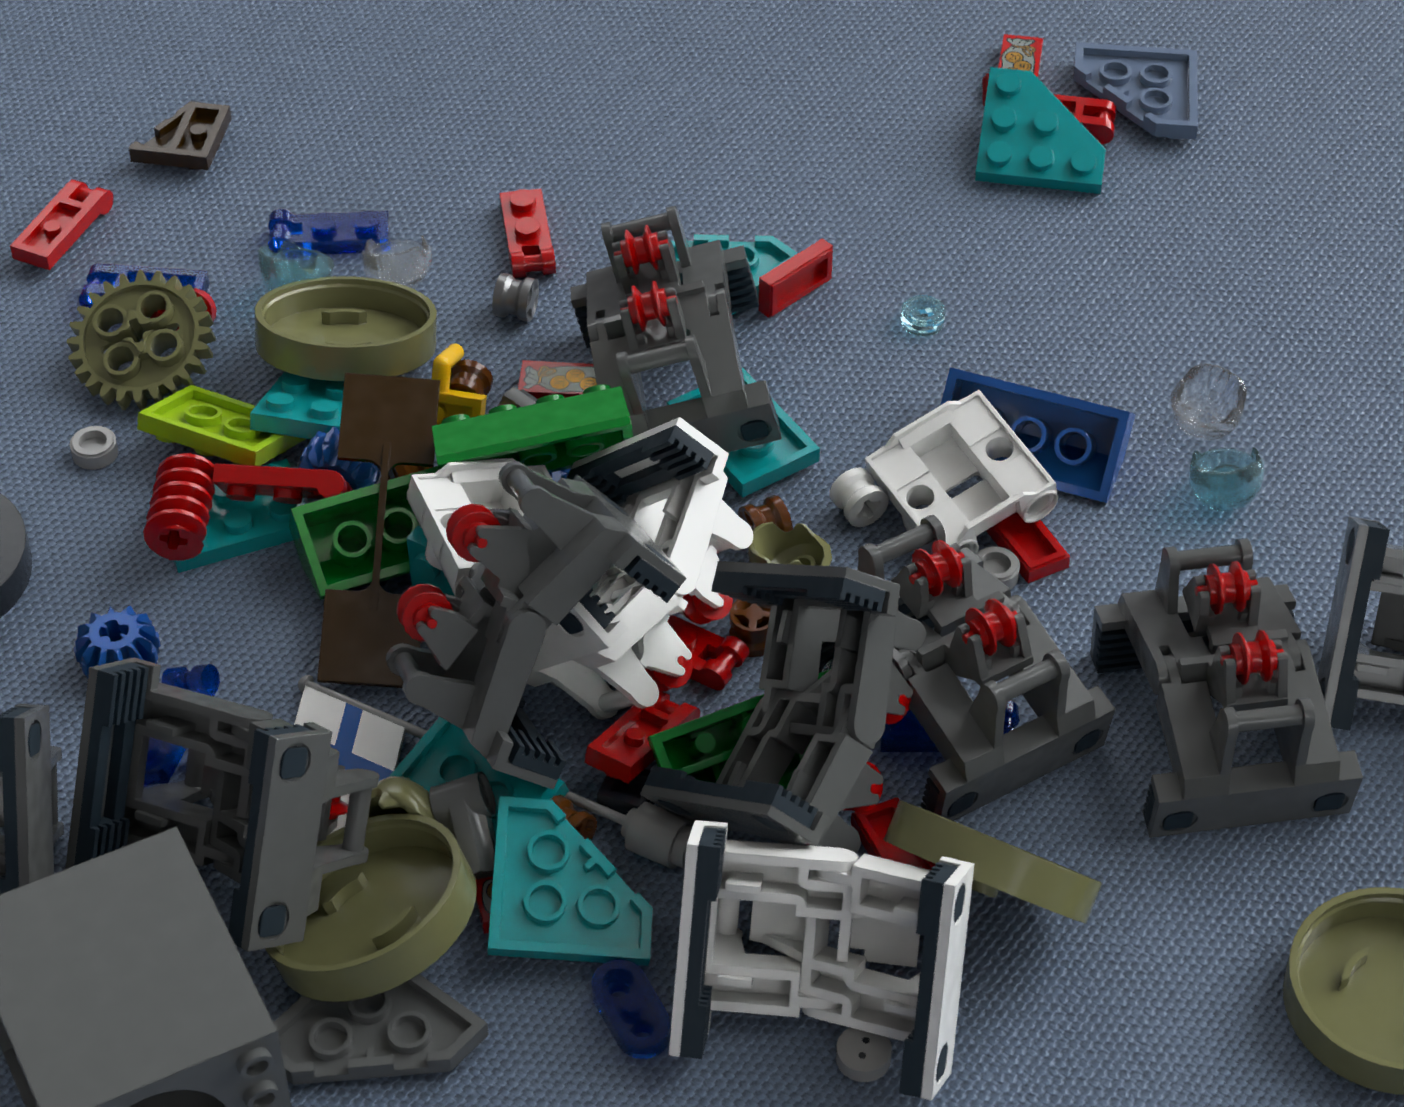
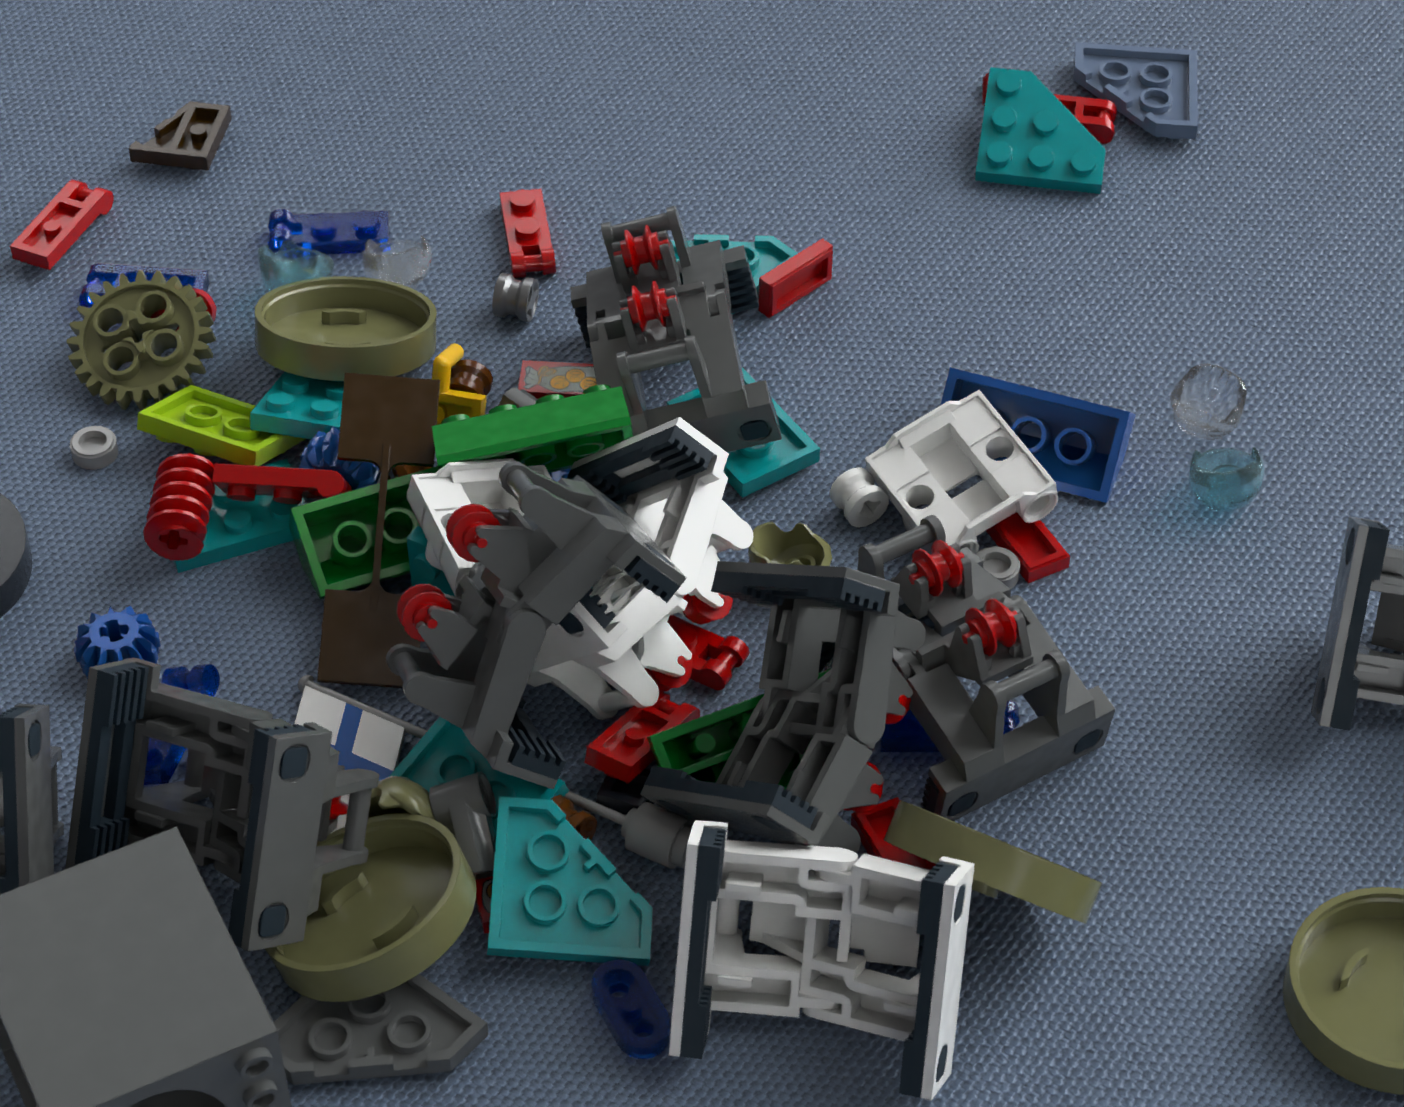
(750, 625): reddish brown wheel -> none
(771, 510): reddish brown wheel -> none
(863, 1055): light grey tile -> none
(923, 315): clear light blue tile -> none
(1021, 53): tile -> none
(1243, 648): dark grey container -> none

